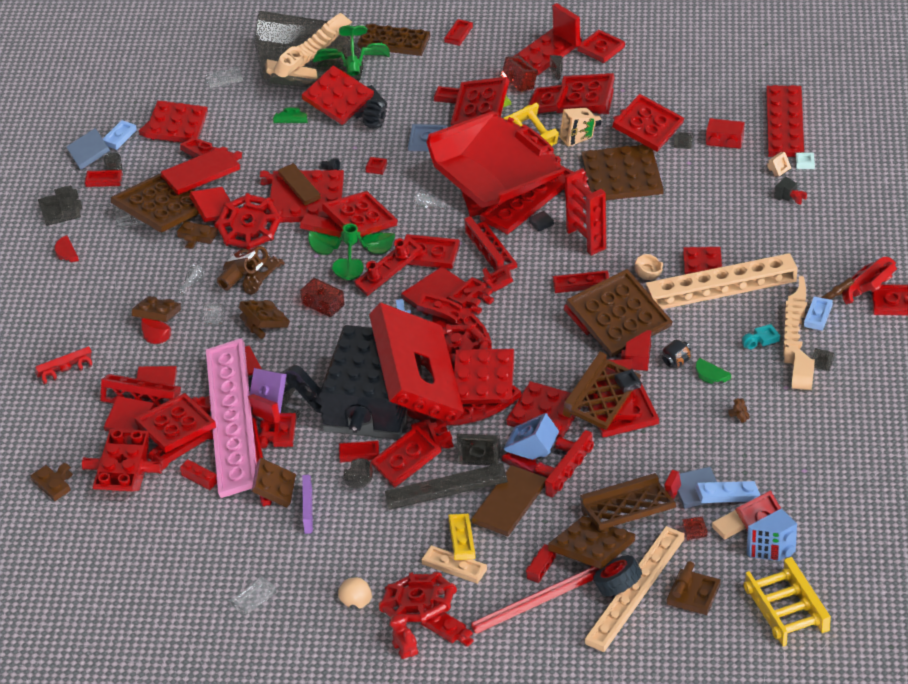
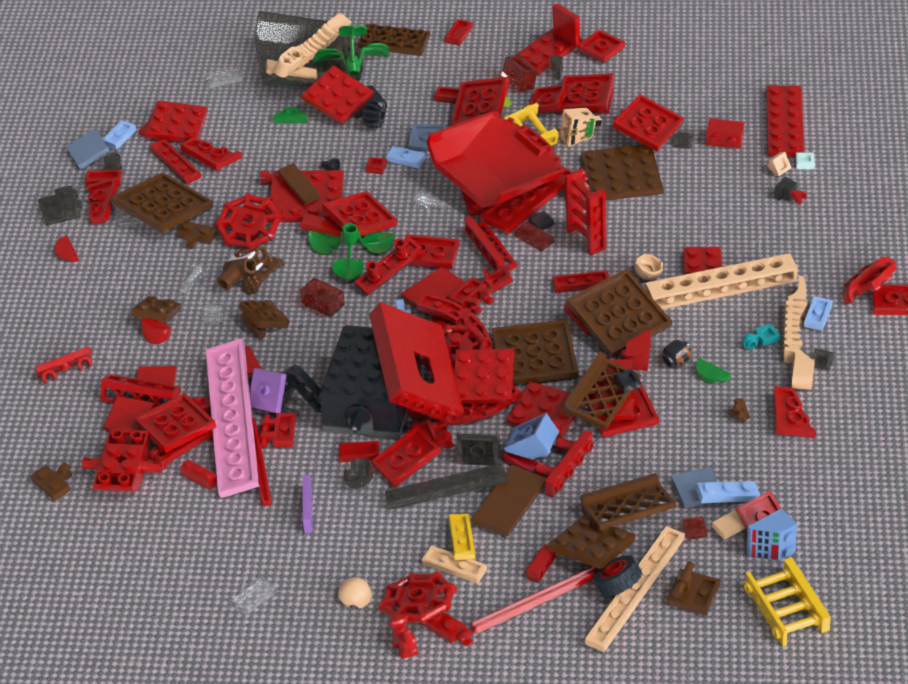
(100, 199): none -> red wing
(175, 161): none -> red tile
(200, 170): red tile -> none
(210, 202): red tile -> none
(264, 408): red tile -> none
(273, 482): reddish brown plate -> none
(405, 157): none -> light blue plate
(534, 236): none -> clear red plate
(541, 350): none -> reddish brown plate
(673, 483): red tile -> none
(789, 414): none -> red wing
(838, 289): reddish brown piece -> none

